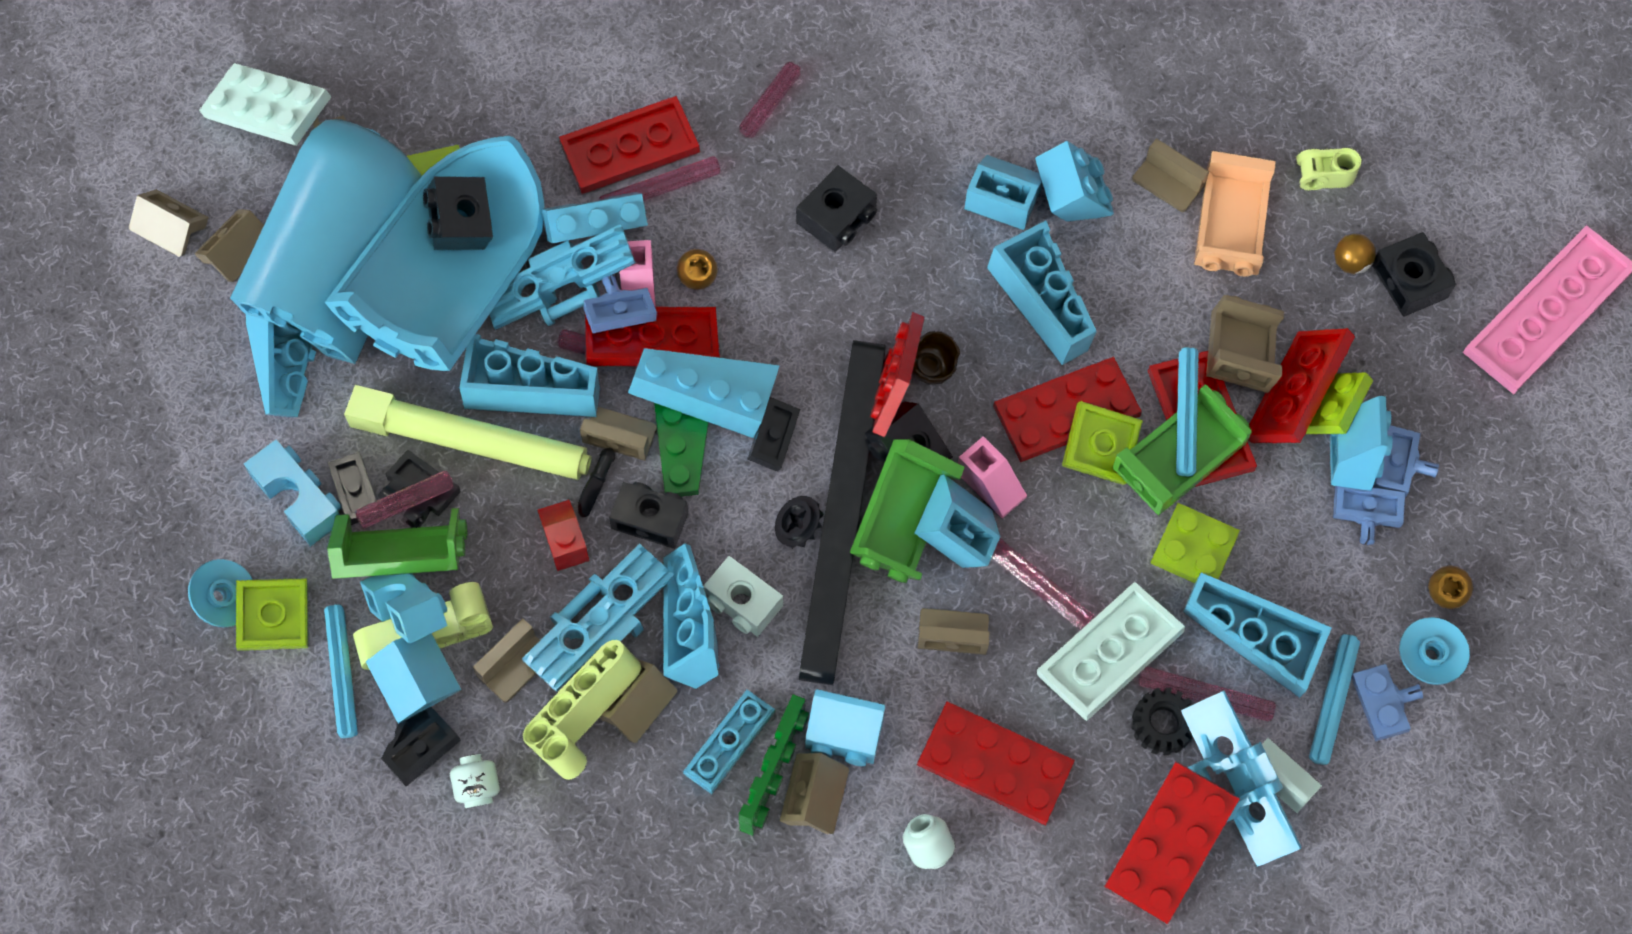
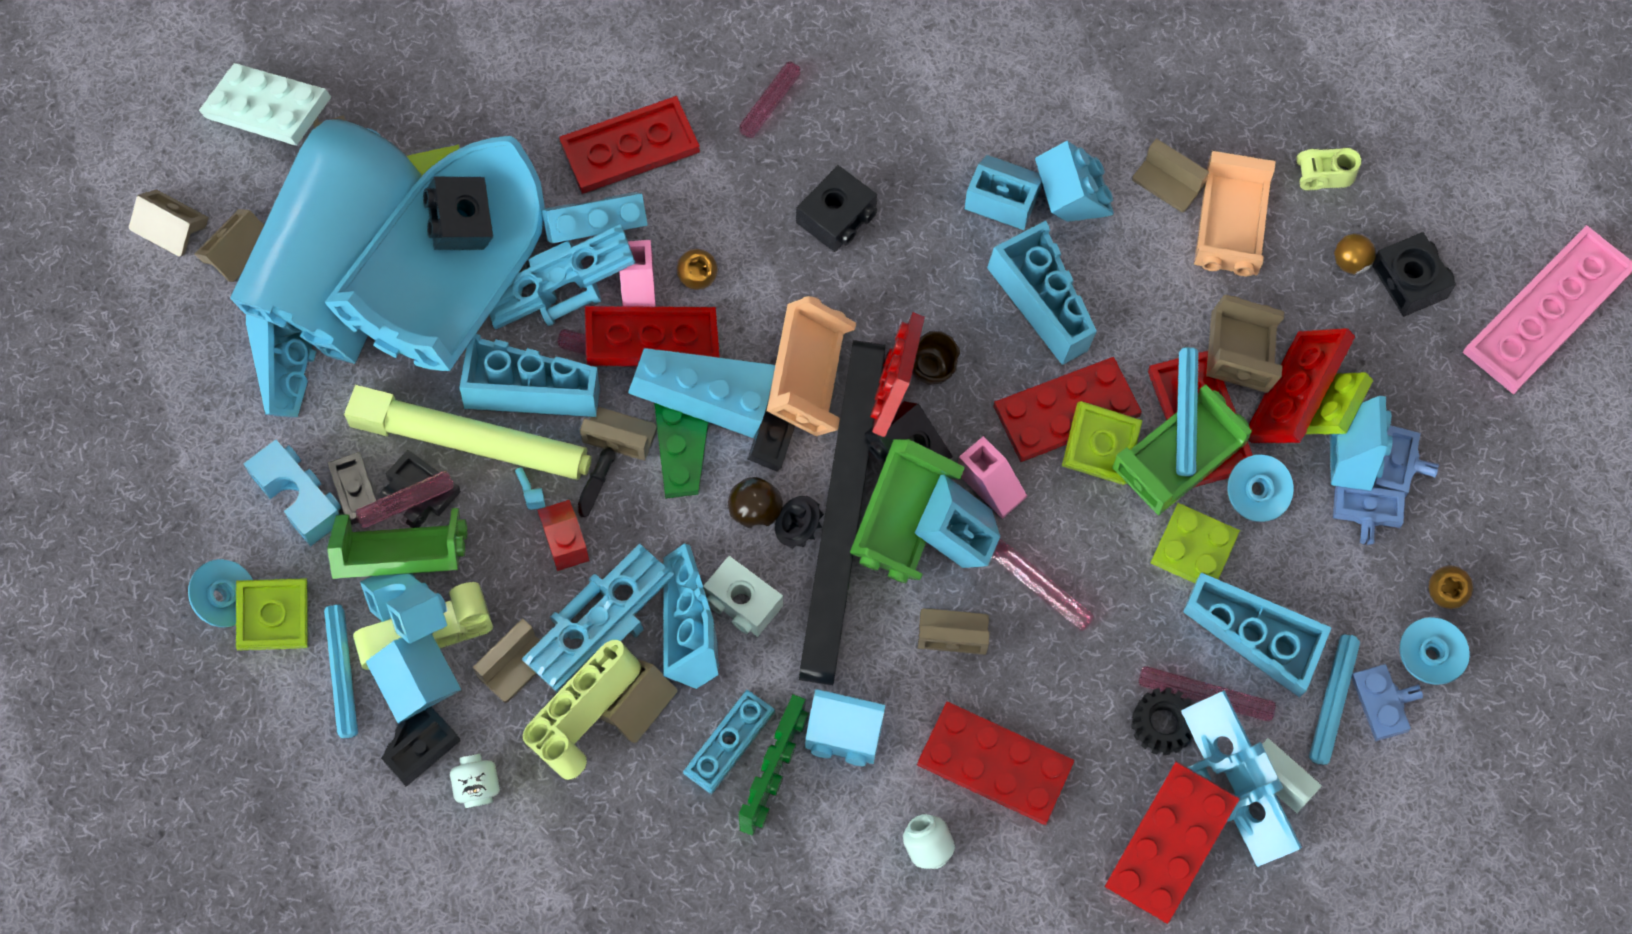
(533, 497): none -> medium azure hand
(619, 307): medium blue plate -> none
(662, 528): black brick -> none
(671, 180): clear pink axle -> none
(754, 502): none -> dark brown hair
(808, 365): none -> light nougat panel
(815, 792): dark tan panel -> none
(1110, 651): light aqua plate -> none
(1275, 485): none -> medium azure dish

